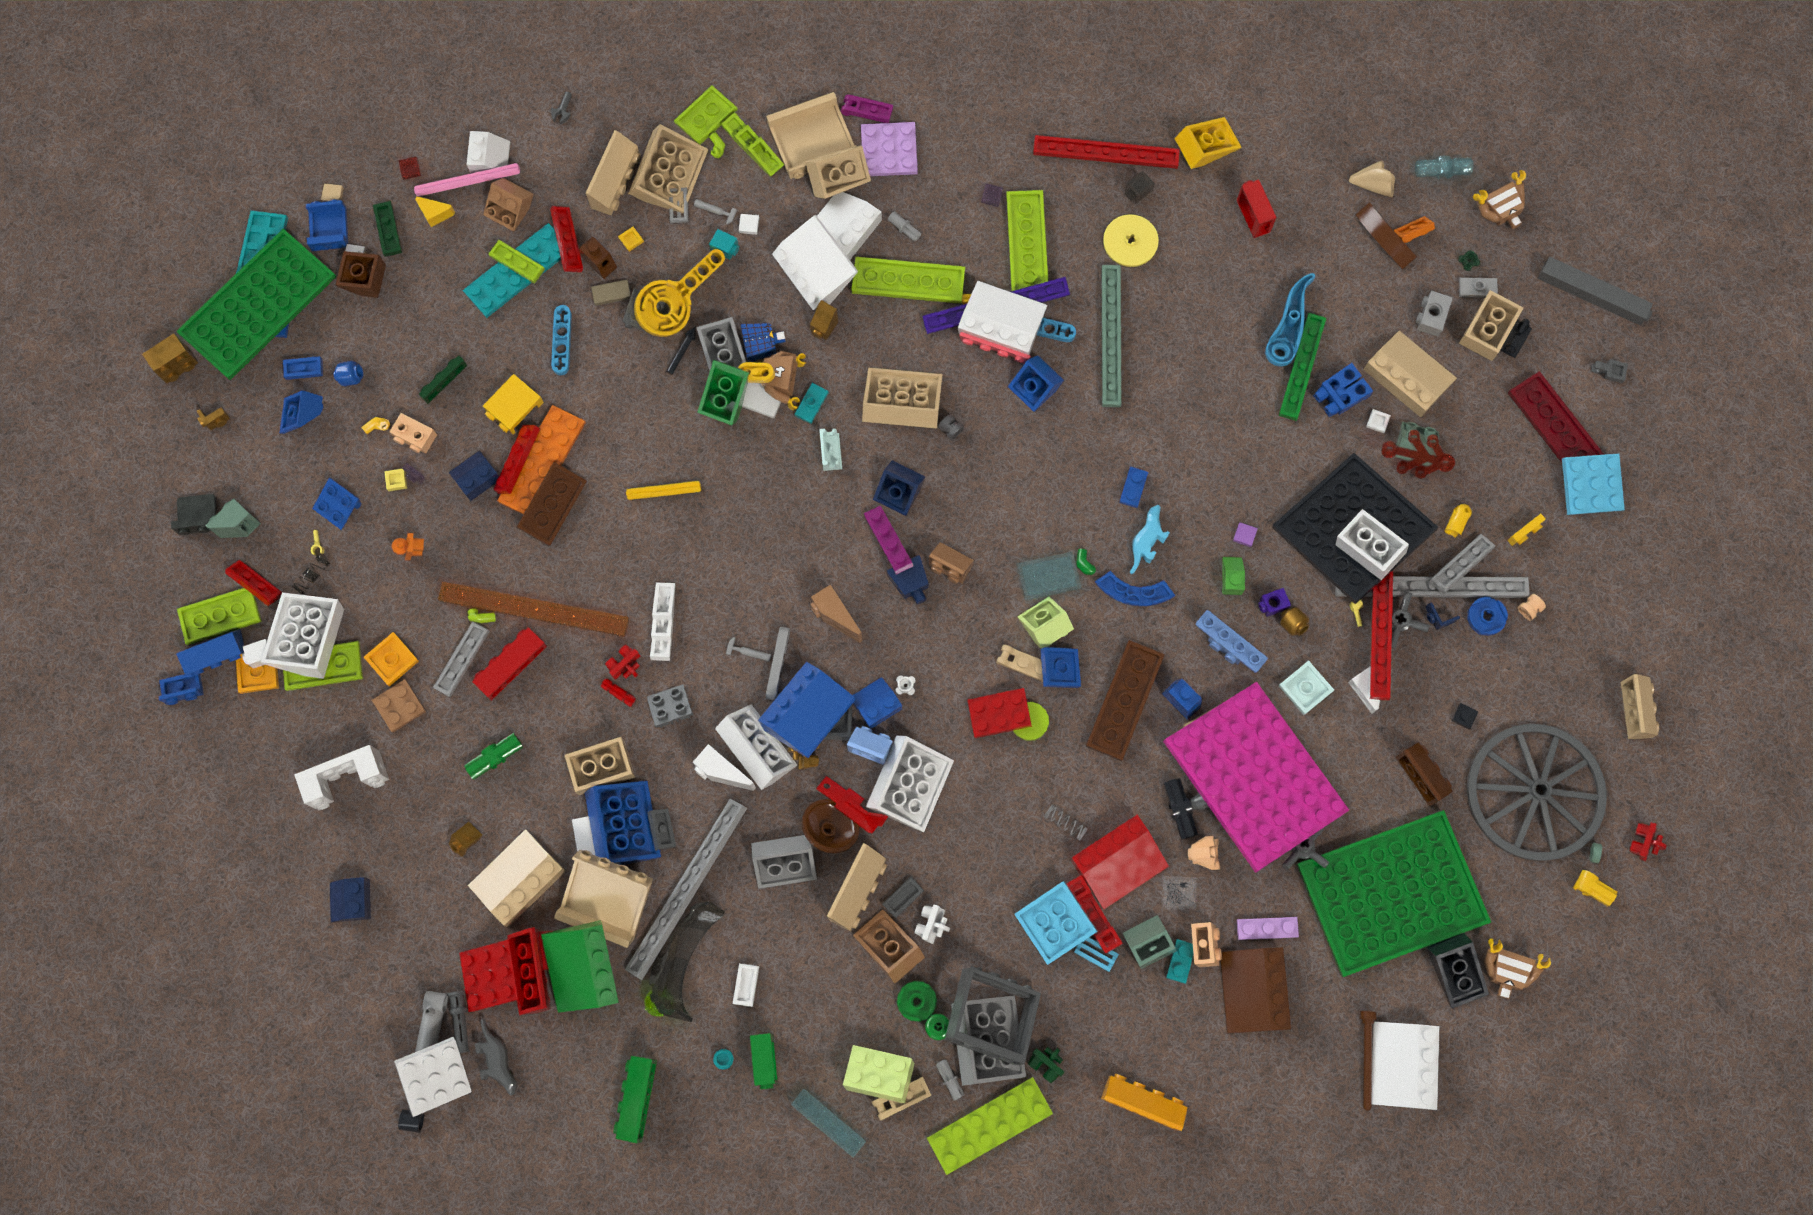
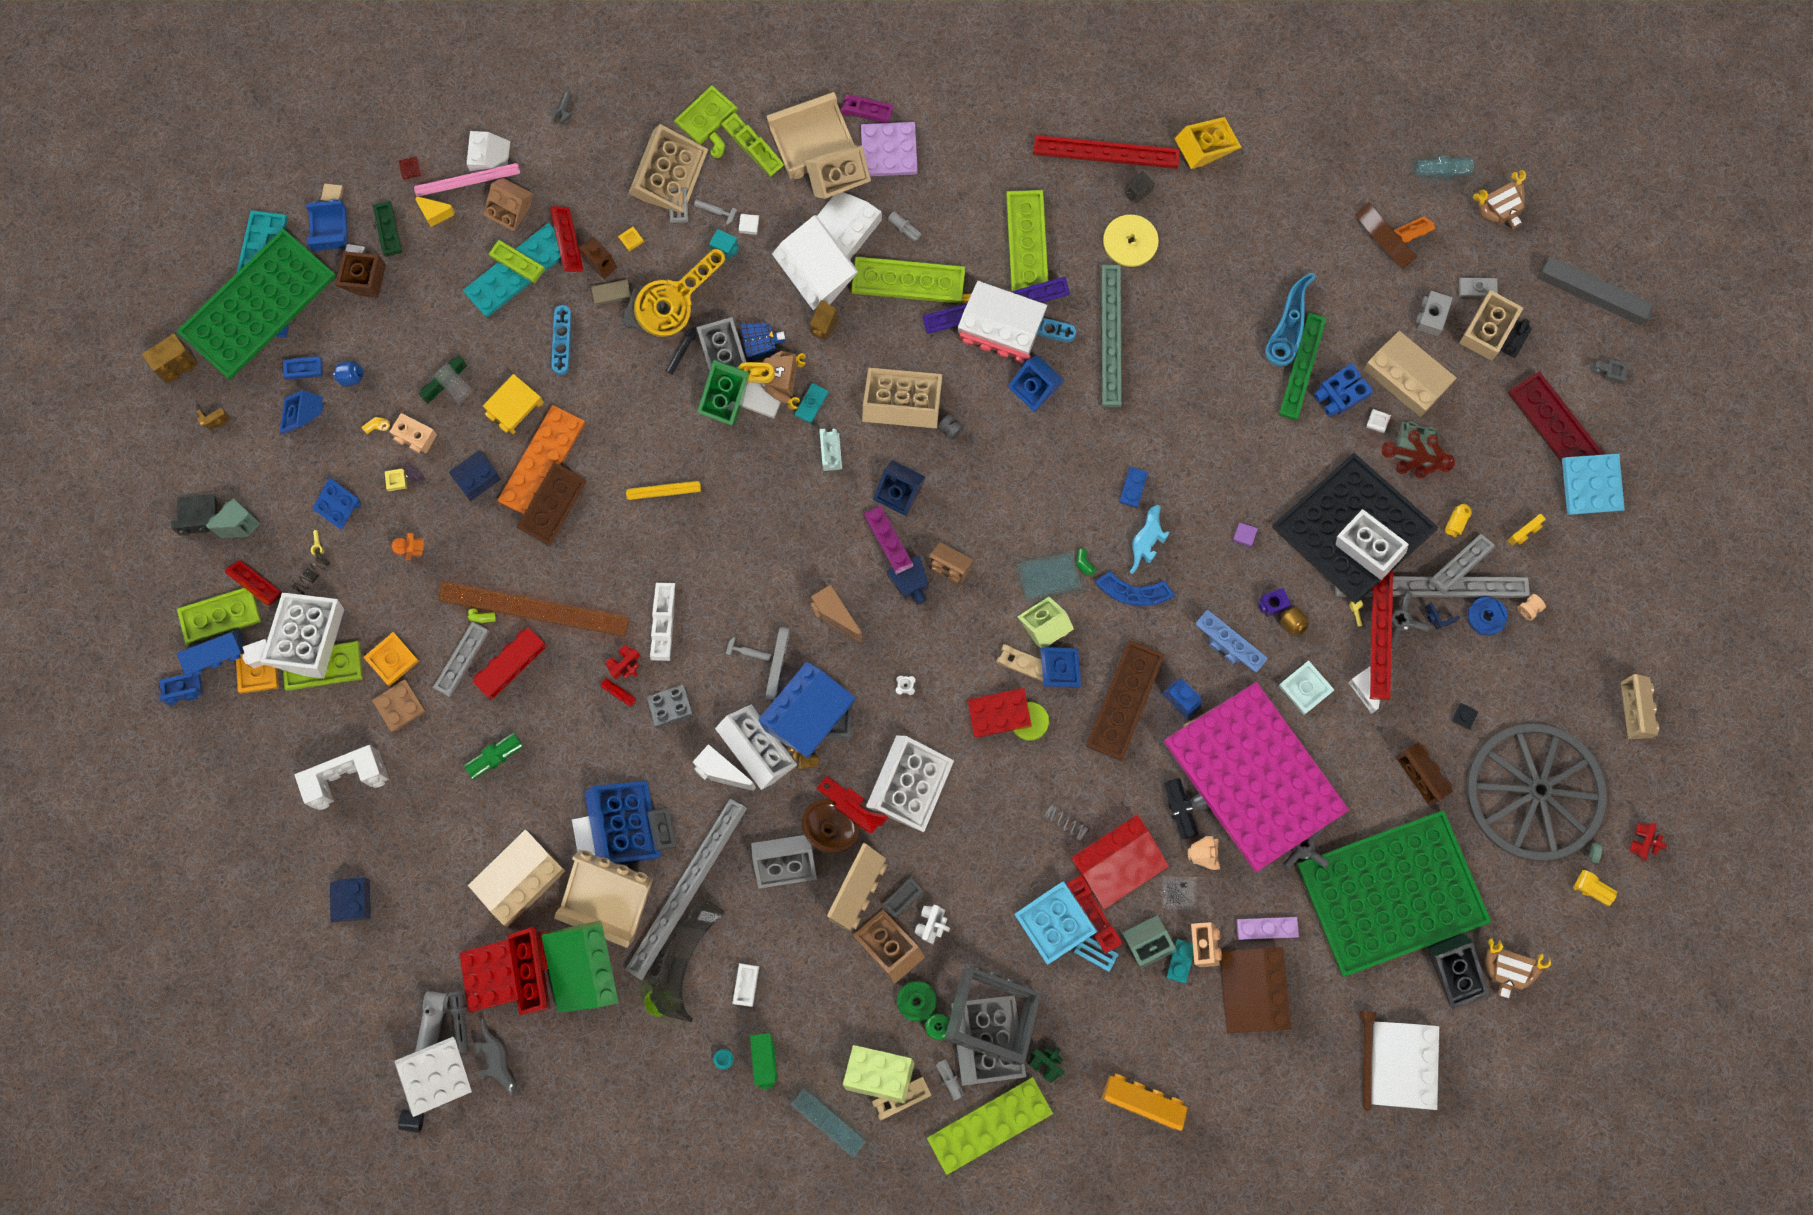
(453, 383): none -> clear plate
(464, 839): pearl gold bracket -> none
(516, 459): red plate -> none
(599, 765): tan brick -> none
(613, 174): tan slope -> none
(636, 1099): green slope -> none
(870, 745): light blue slope -> none
(876, 703): blue slope -> none
(992, 195): clear purple plate -> none
(1233, 576): bright green slope -> none
(1256, 208): red window -> none
(1375, 179): tan hat -> none
(1471, 255): clear green plate -> none

